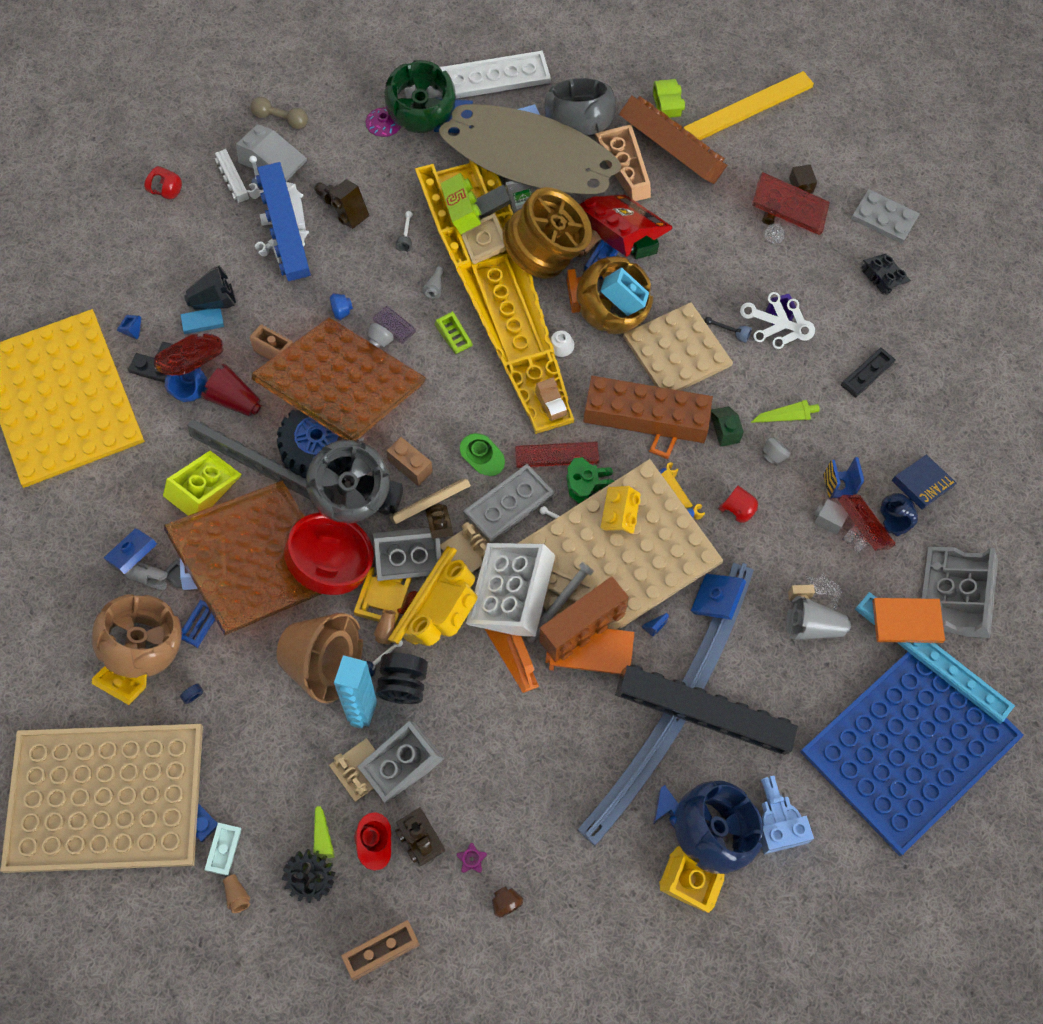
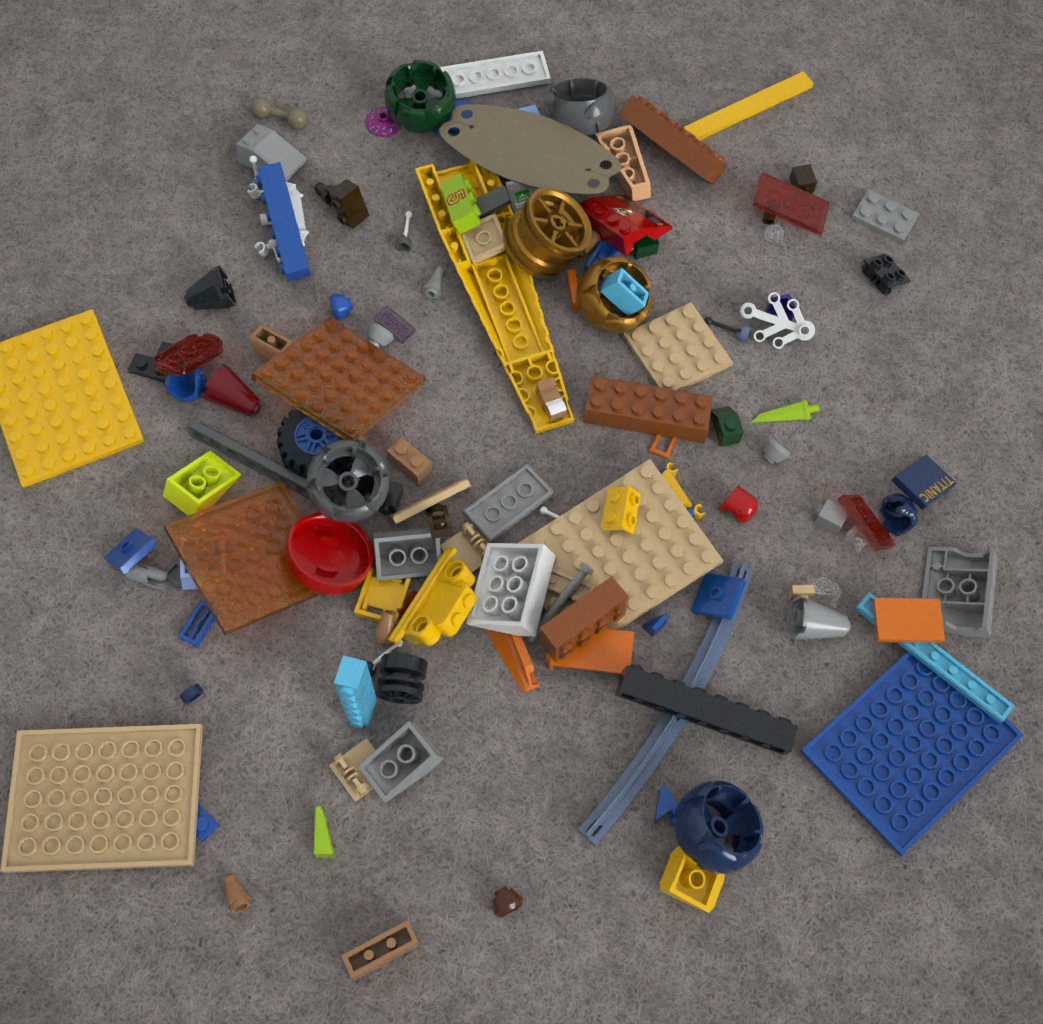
(120, 687): yellow bracket -> none
(130, 326): blue slope -> none
(132, 658): medium nougat wheel -> none
(171, 183): red helmet -> none
(202, 320): dark azure tile -> none
(223, 849): light aqua plate -> none
(231, 176): white piece -> none
(314, 649): medium nougat cone -> none
(318, 885): black gear -> none
(373, 841): red piece -> none
(419, 836): dark brown brick -> none
(451, 317): lime slope -> none
(471, 852): magenta plate -> none
(482, 454): bright green piece -> none
(555, 454): clear red tile -> none
(562, 343): white cone -> none
(584, 479): green hinge -> none
(668, 97): lime brick -> none
(781, 821): light blue brick -> none
(852, 478): blue piece -> none
(868, 372): black tile -> none

